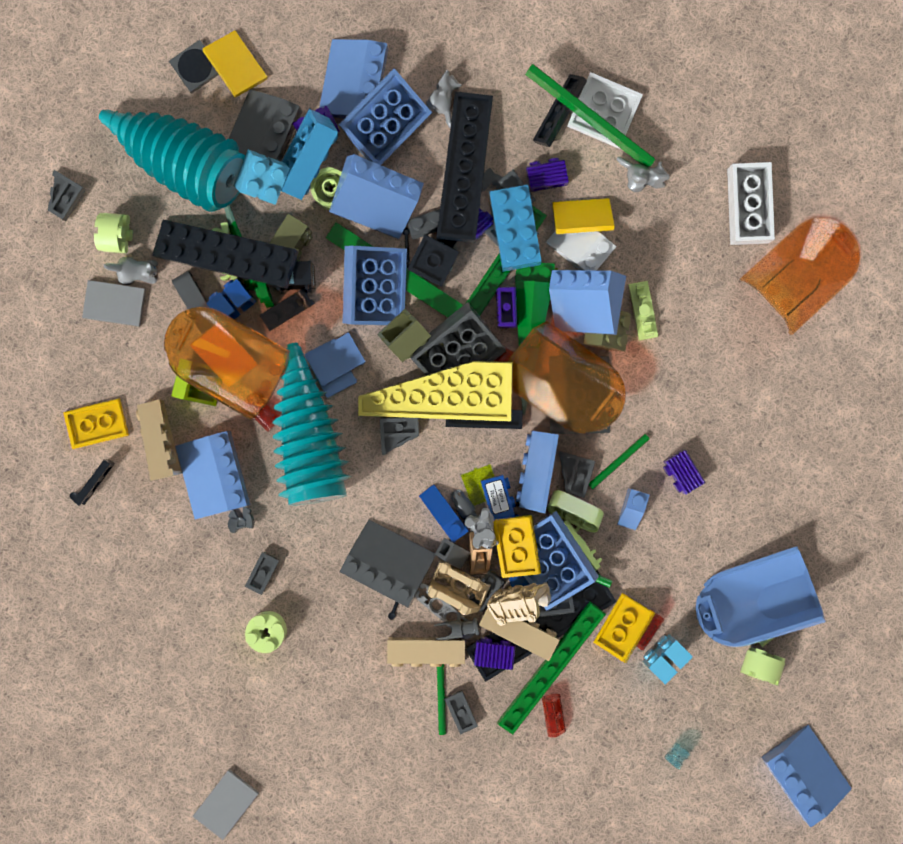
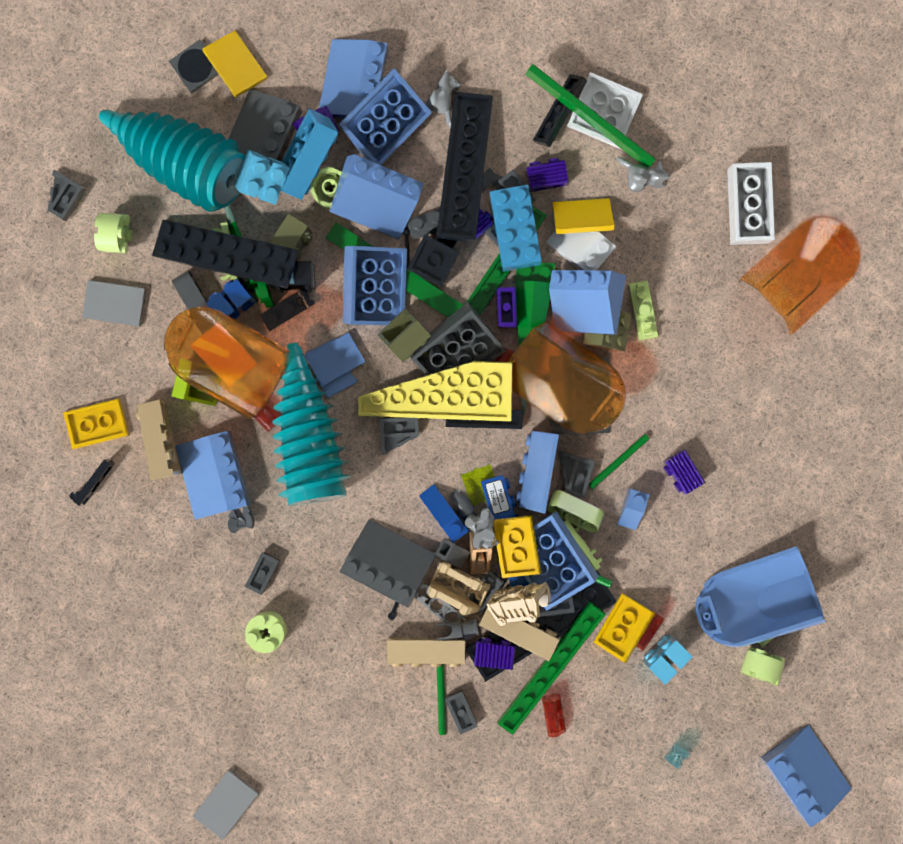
(130, 270): light grey animal -> none

